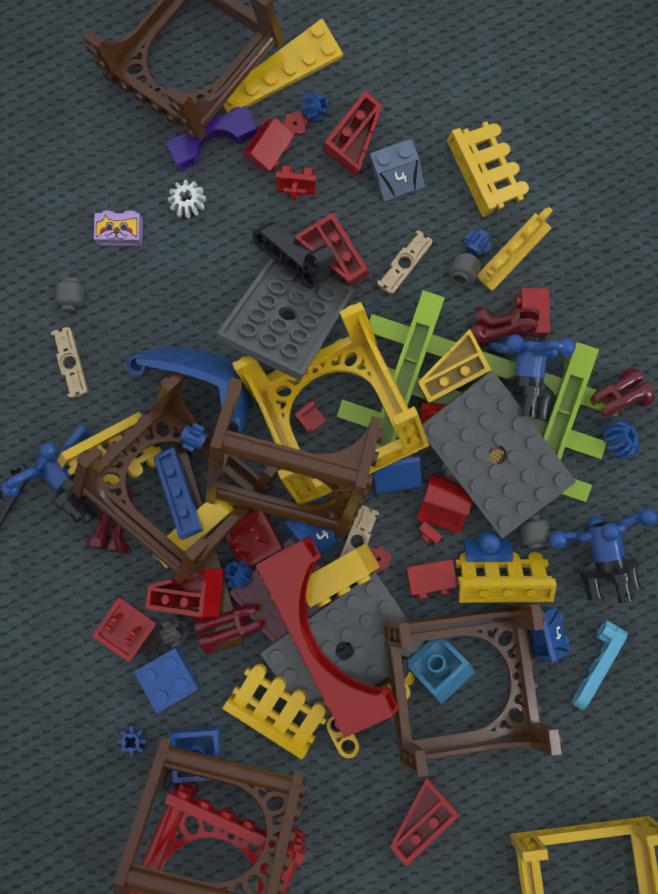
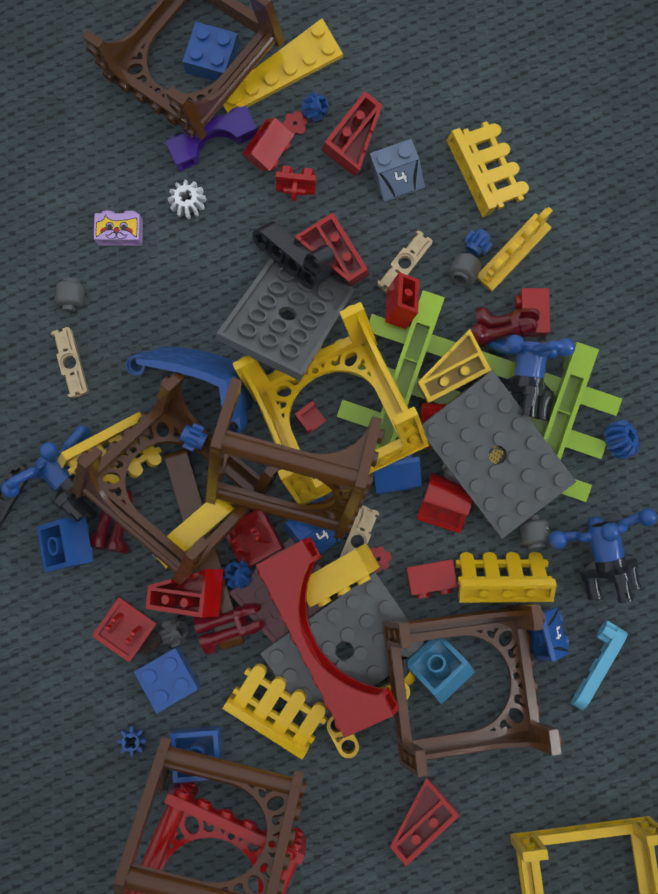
(64, 544): none -> blue brick
(178, 493): blue tile -> none
(210, 51): none -> blue brick
(402, 300): none -> red brick
(428, 534): red plate -> none
(488, 549): blue tile -> none
(614, 402): dark red piece -> none

